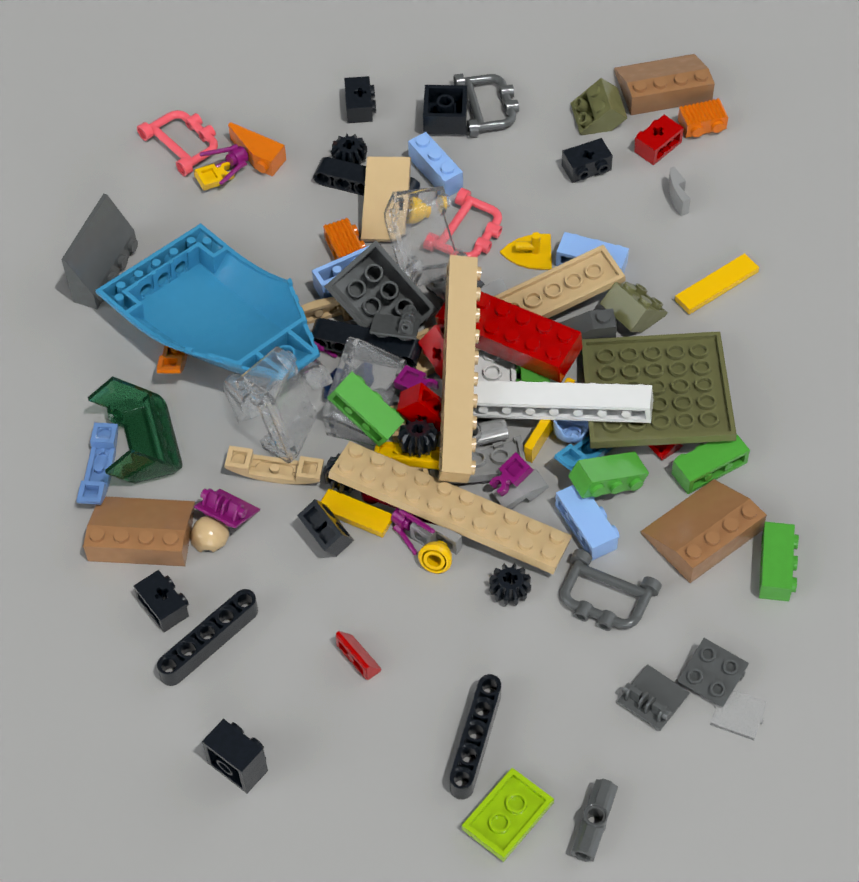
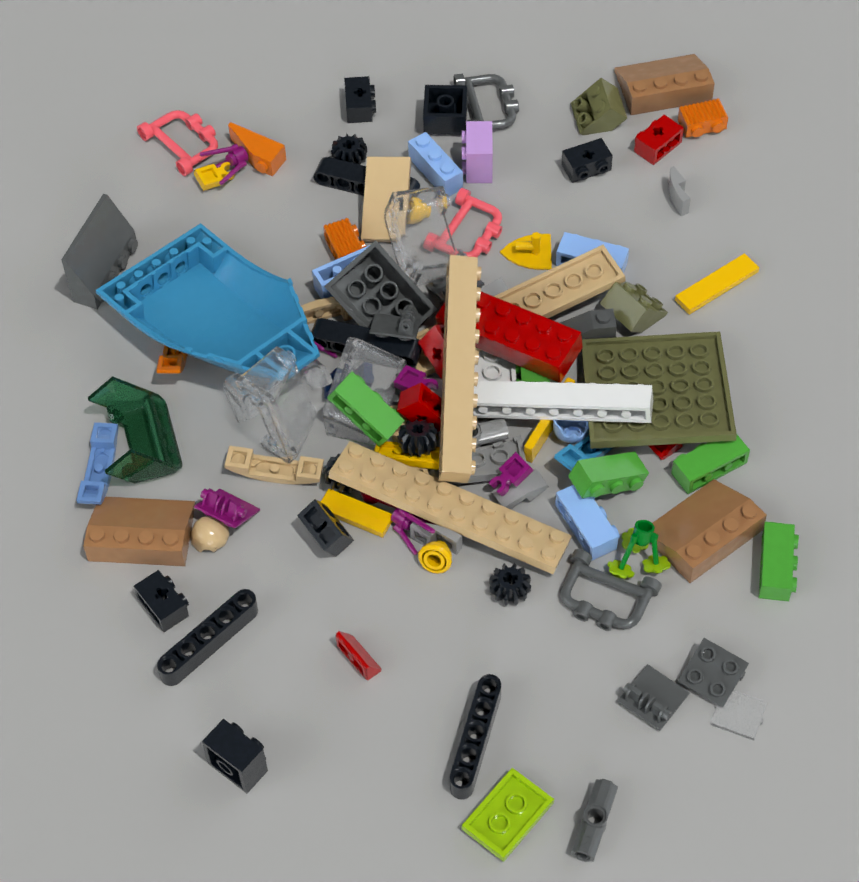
(477, 152): none -> lavender brick
(636, 540): none -> plant

